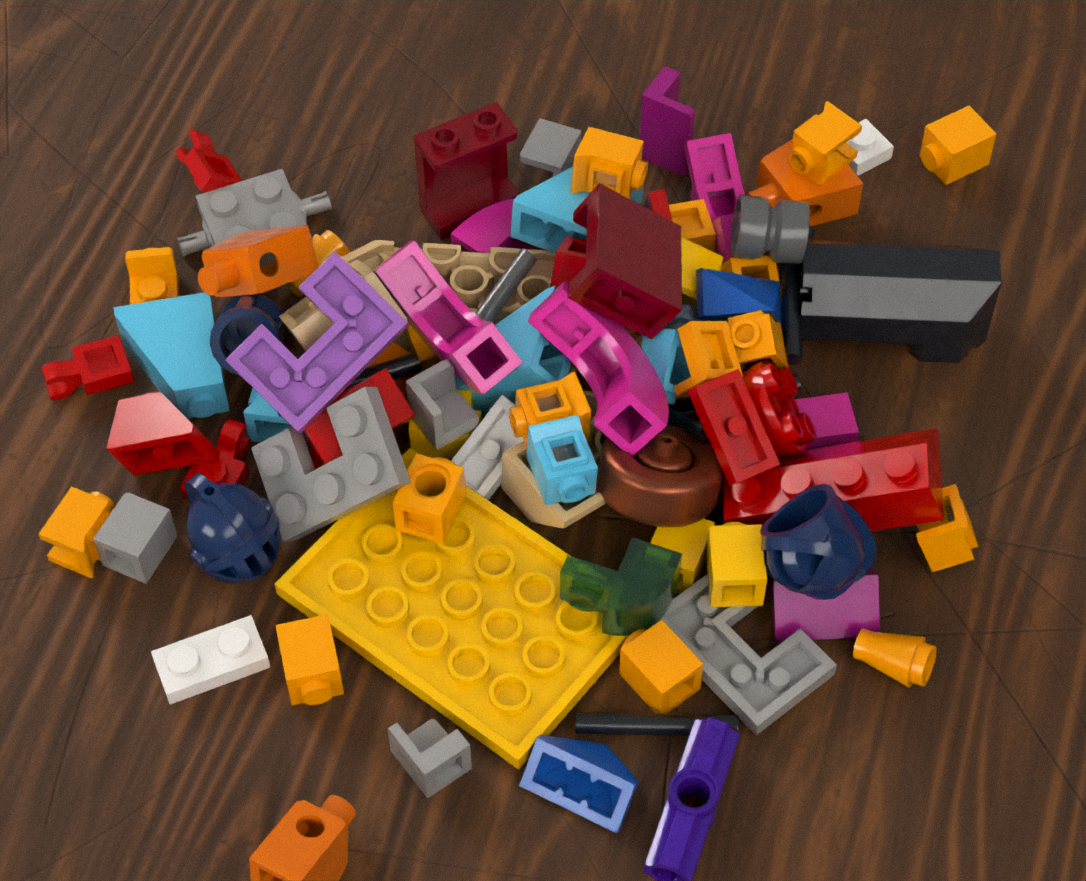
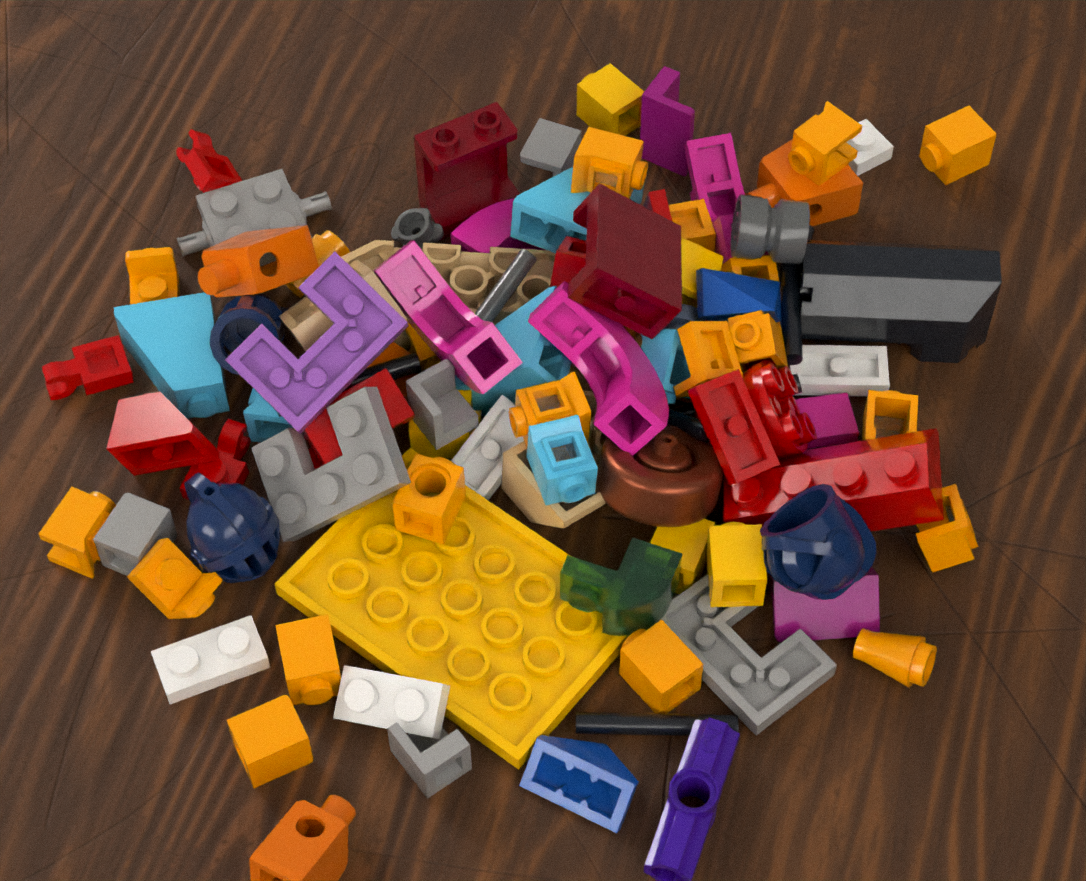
(174, 581): none -> light orange bracket
(270, 740): none -> light orange panel
(388, 698): none -> white plate
(416, 221): none -> dark grey plate
(609, 101): none -> yellow brick
(842, 370): none -> white plate
(889, 414): none -> light orange window

